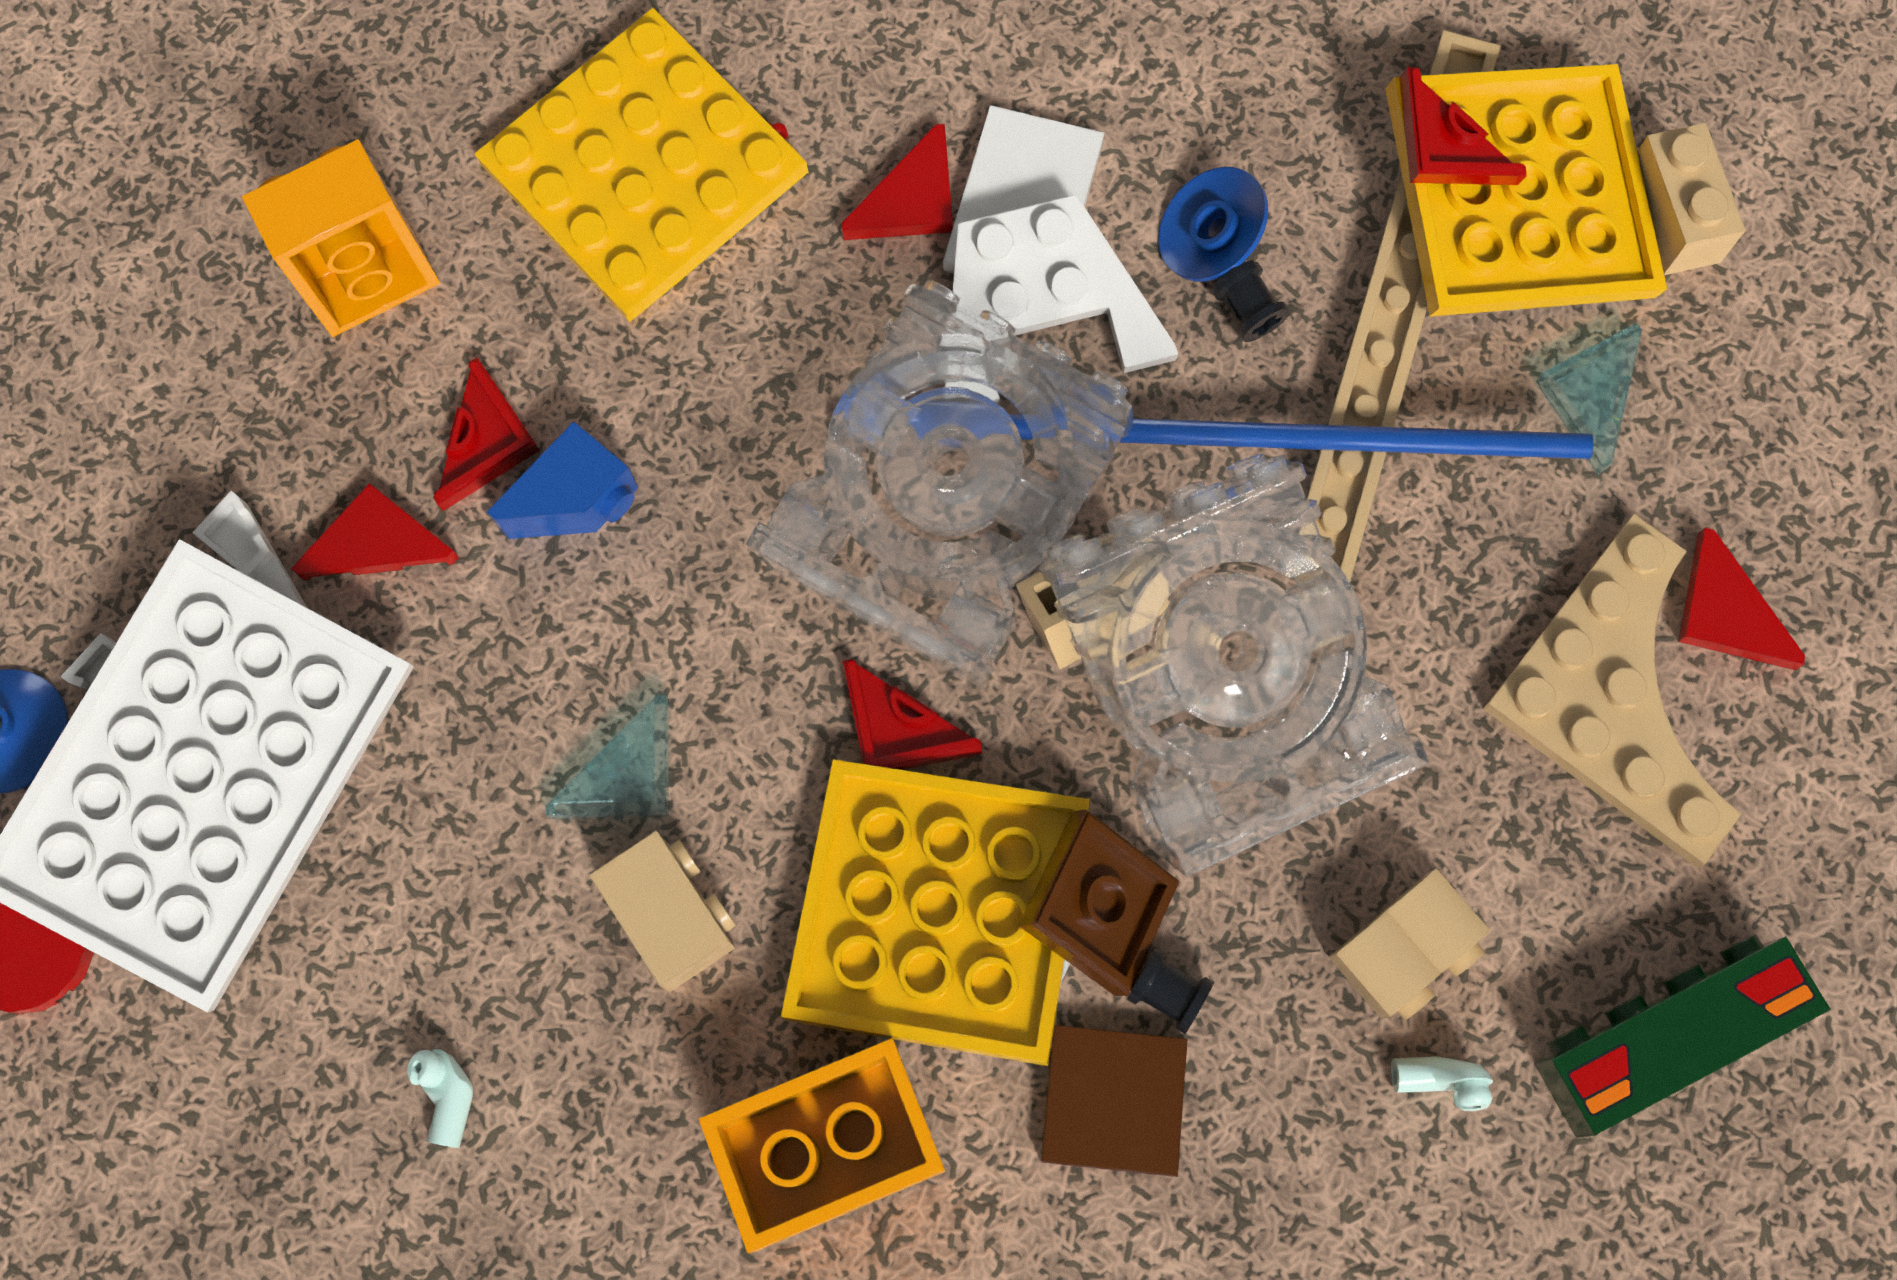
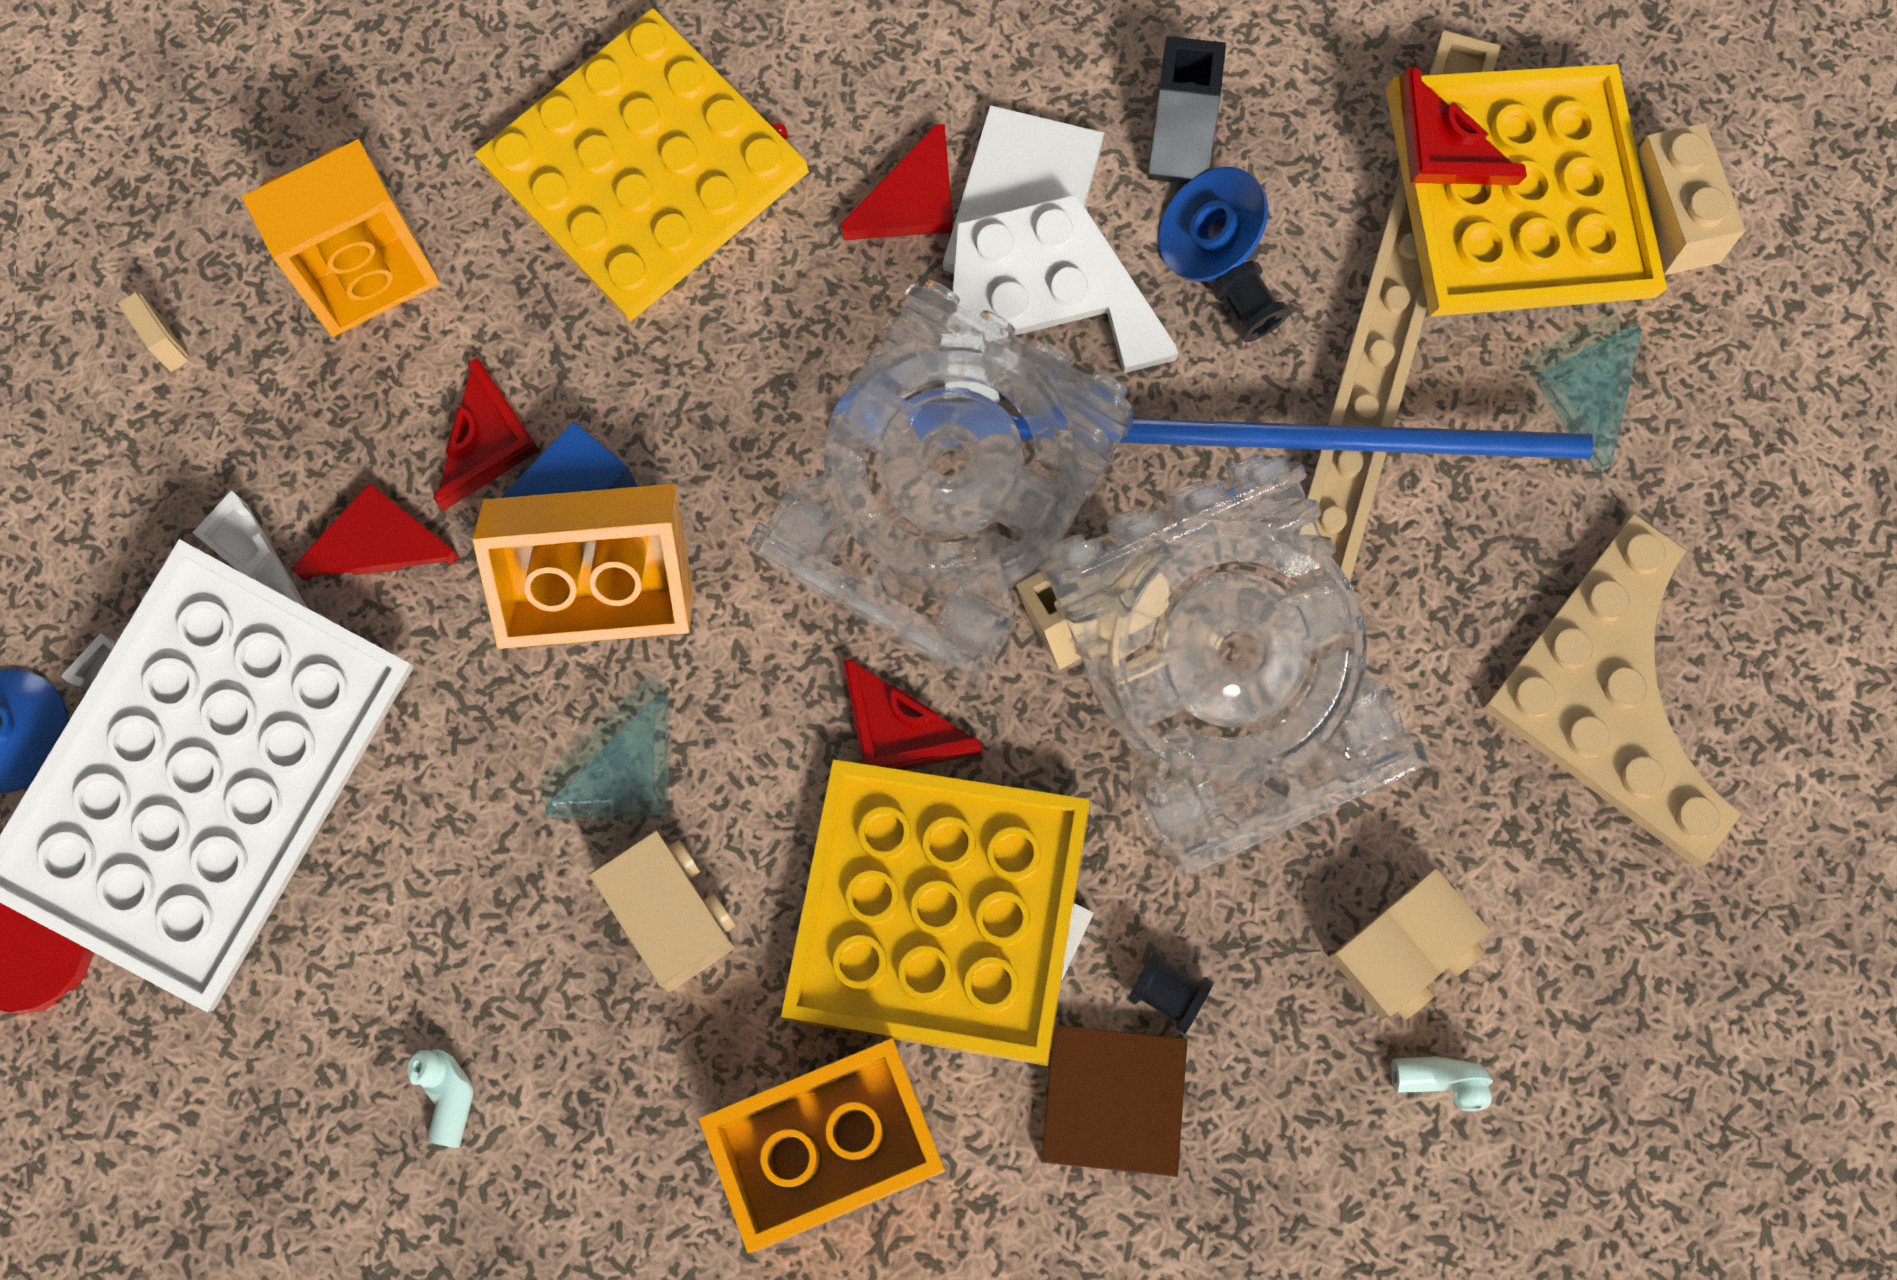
(154, 331): none -> tan tile
(584, 566): none -> light orange brick
(1099, 903): reddish brown tile -> none
(1186, 109): none -> slope
(1681, 1036): dark green brick -> none
(1729, 612): red tile -> none

